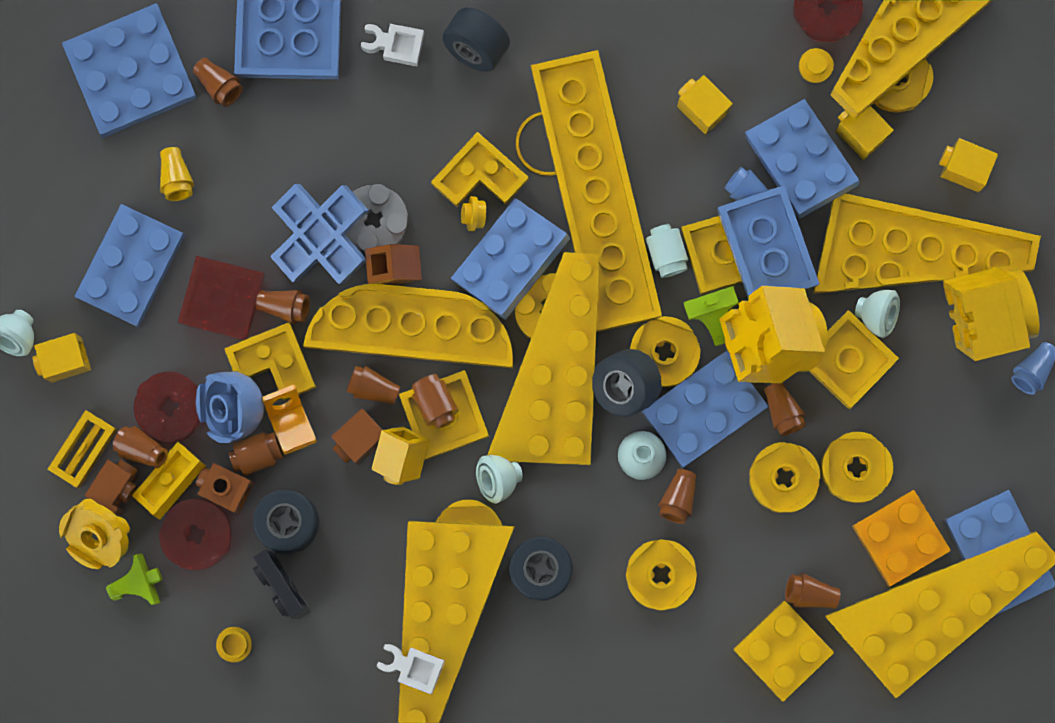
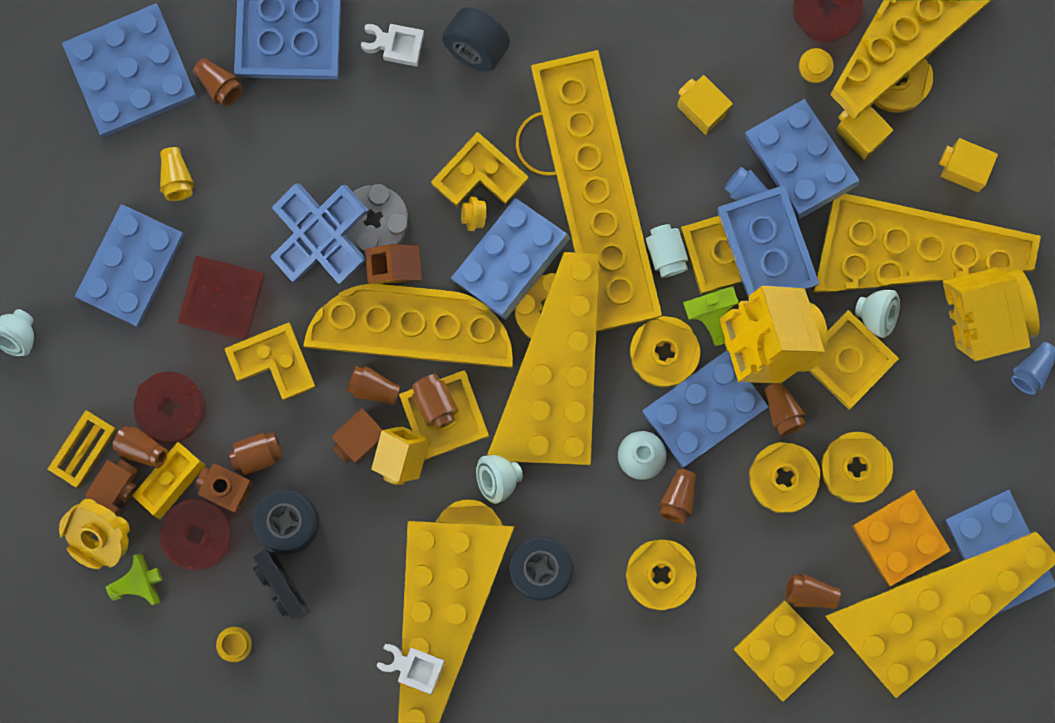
(61, 358): yellow brick -> none
(229, 406): medium blue cylinder -> none
(287, 305): dark orange cone -> none
(289, 420): light orange bracket -> none
(626, 382): black wheel -> none

